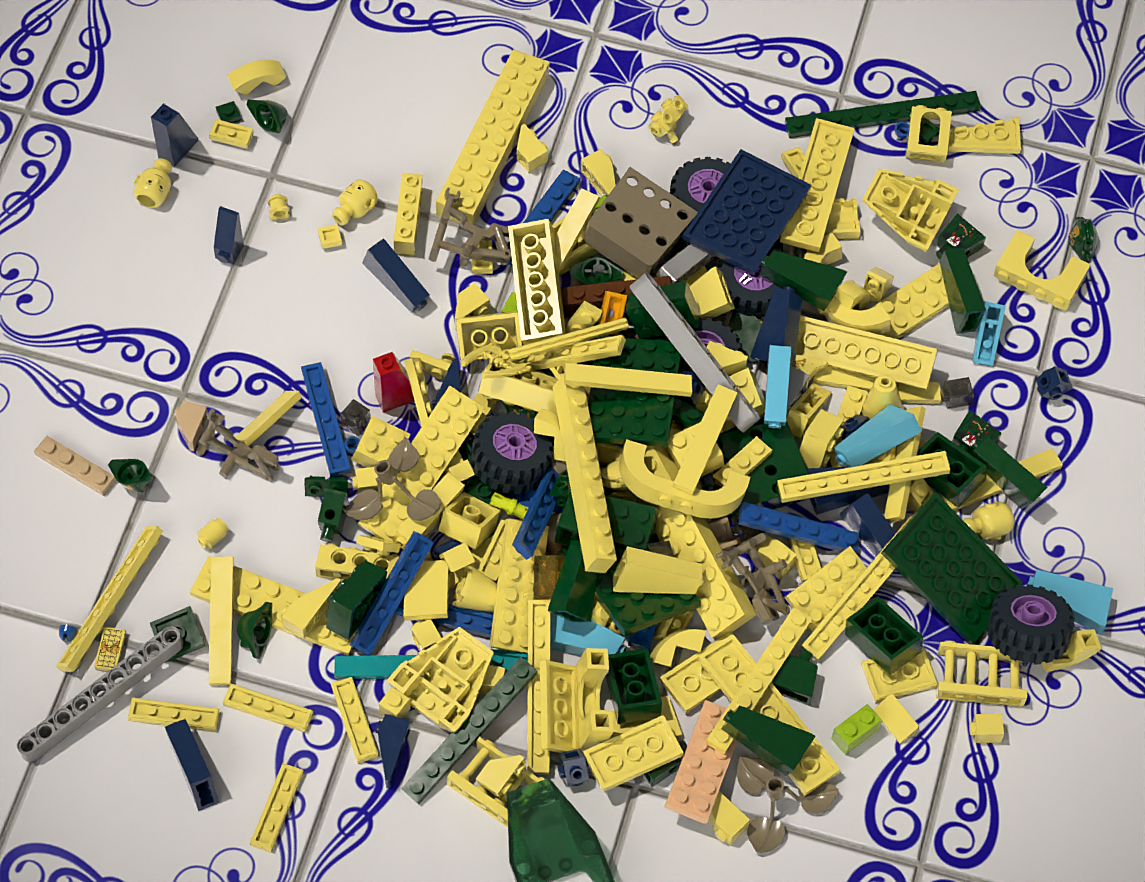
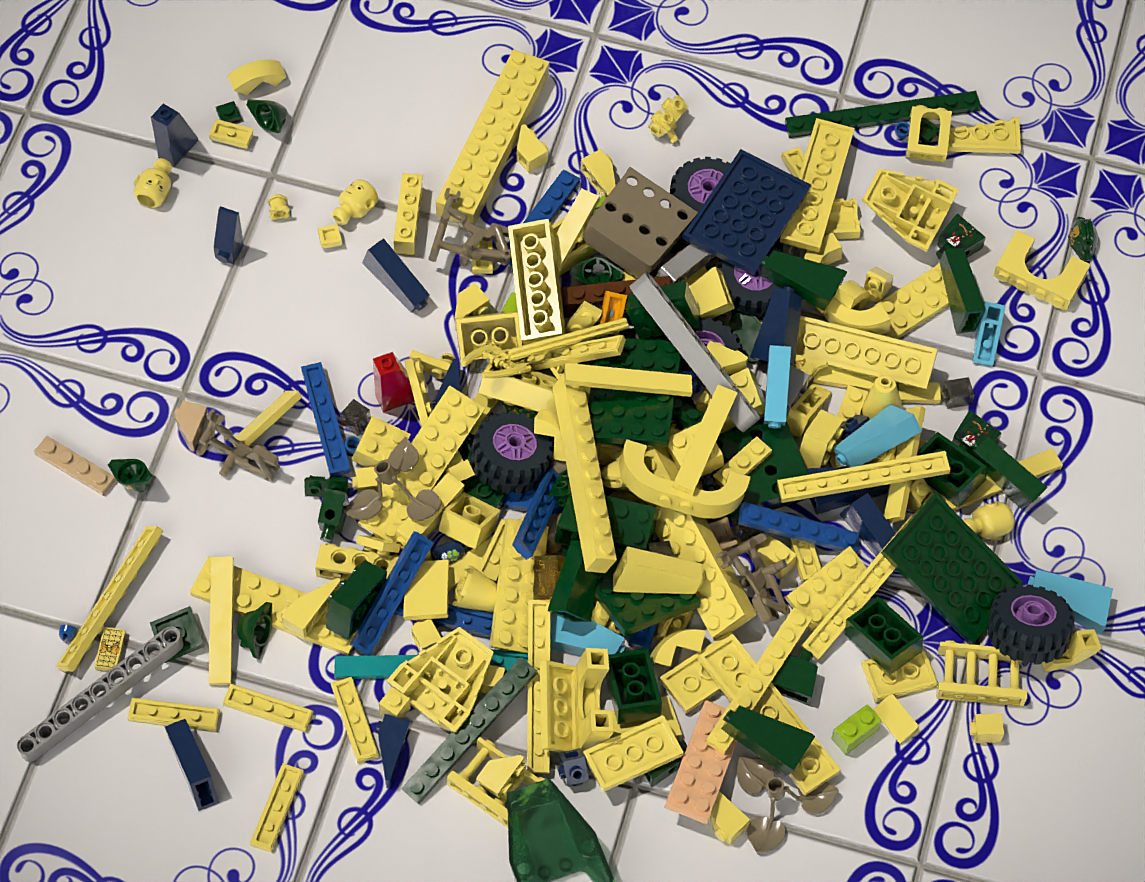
(212, 533): light yellow brick -> none
(458, 557): light yellow panel -> none
(508, 505): neon yellow pin -> none
(1053, 383): dark blue brick -> none

